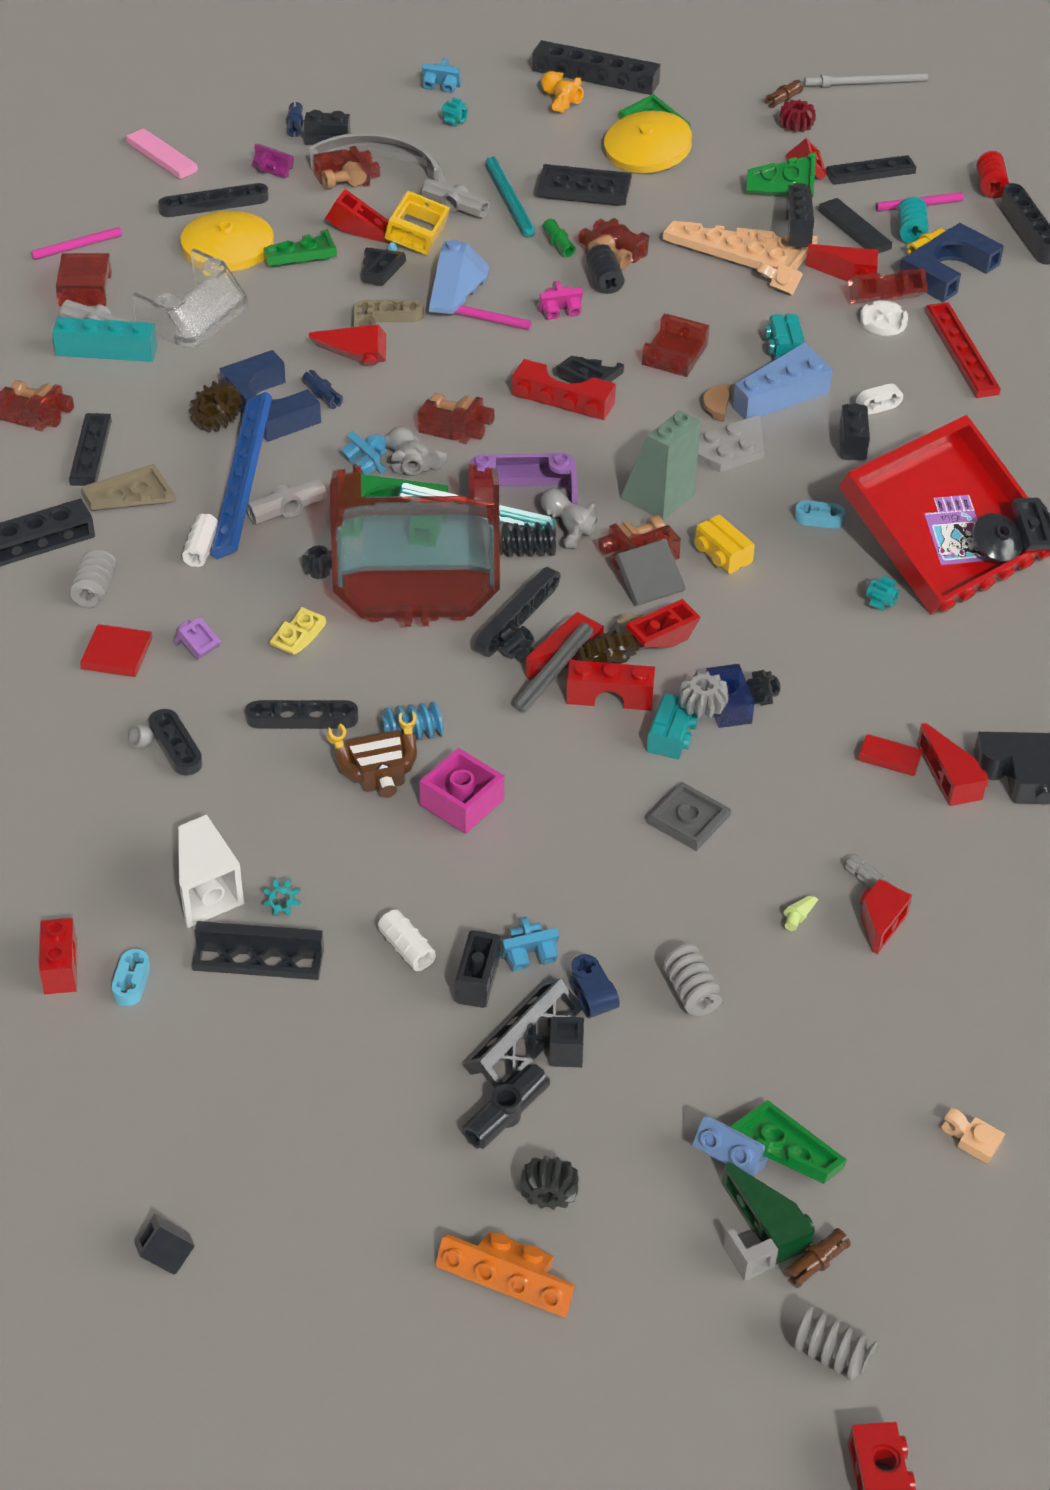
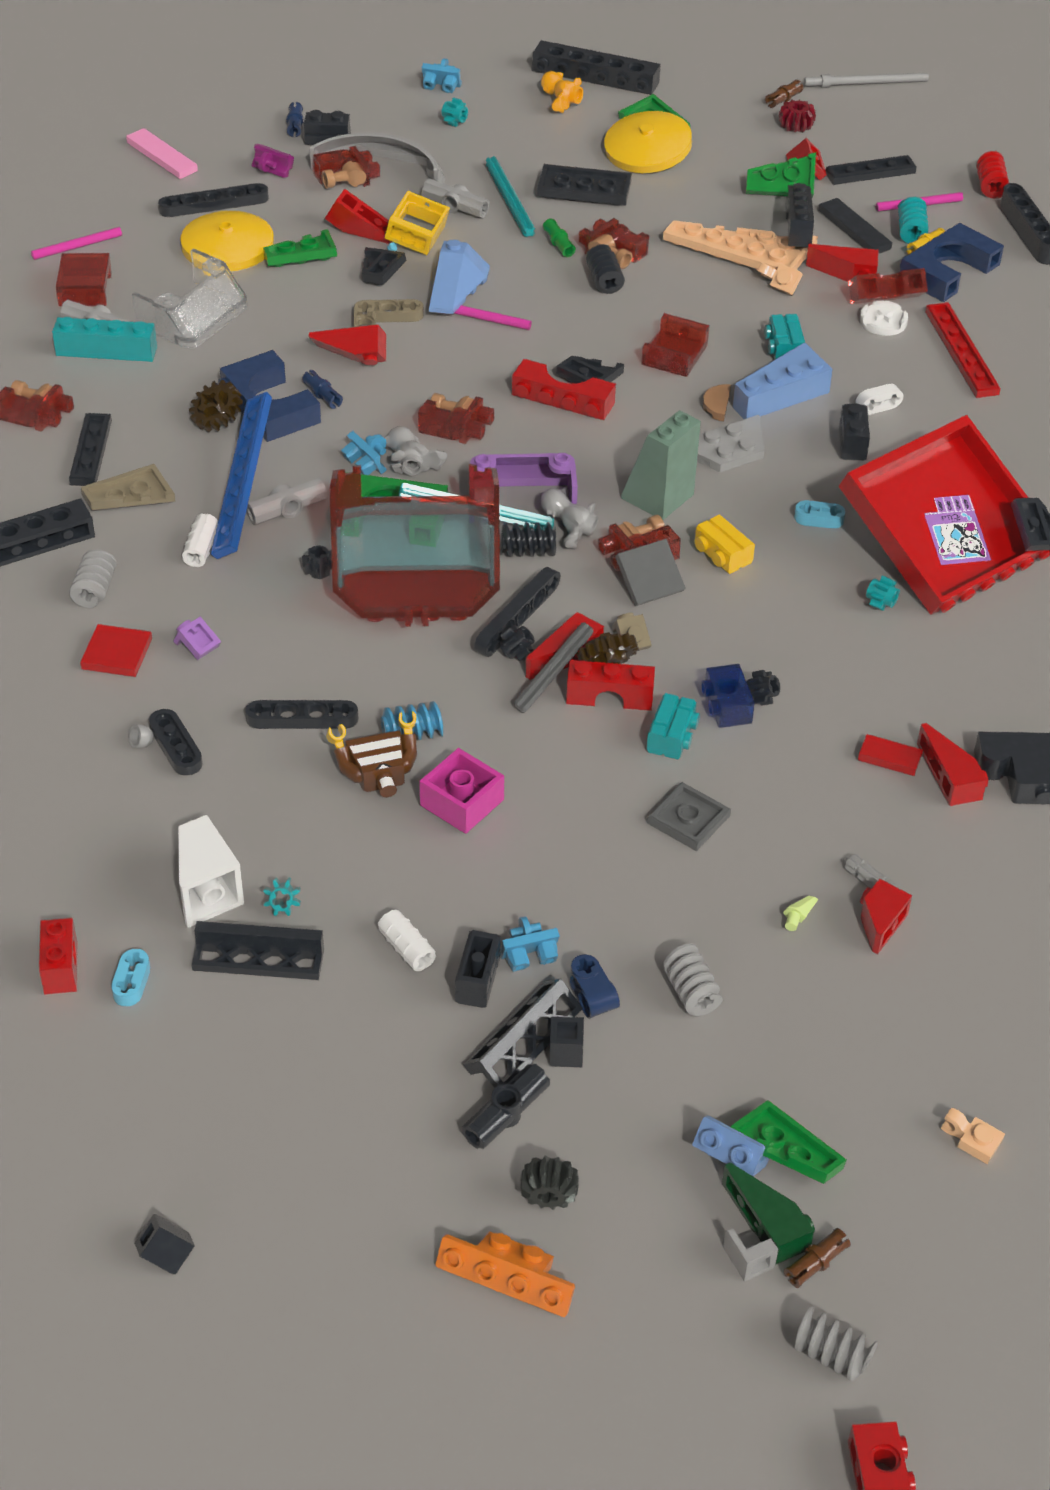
(298, 633): light yellow slope -> none
(560, 298): dark pink hips -> none
(665, 626): red slope -> none
(703, 694): light grey gear -> none
(992, 543): black dish -> none

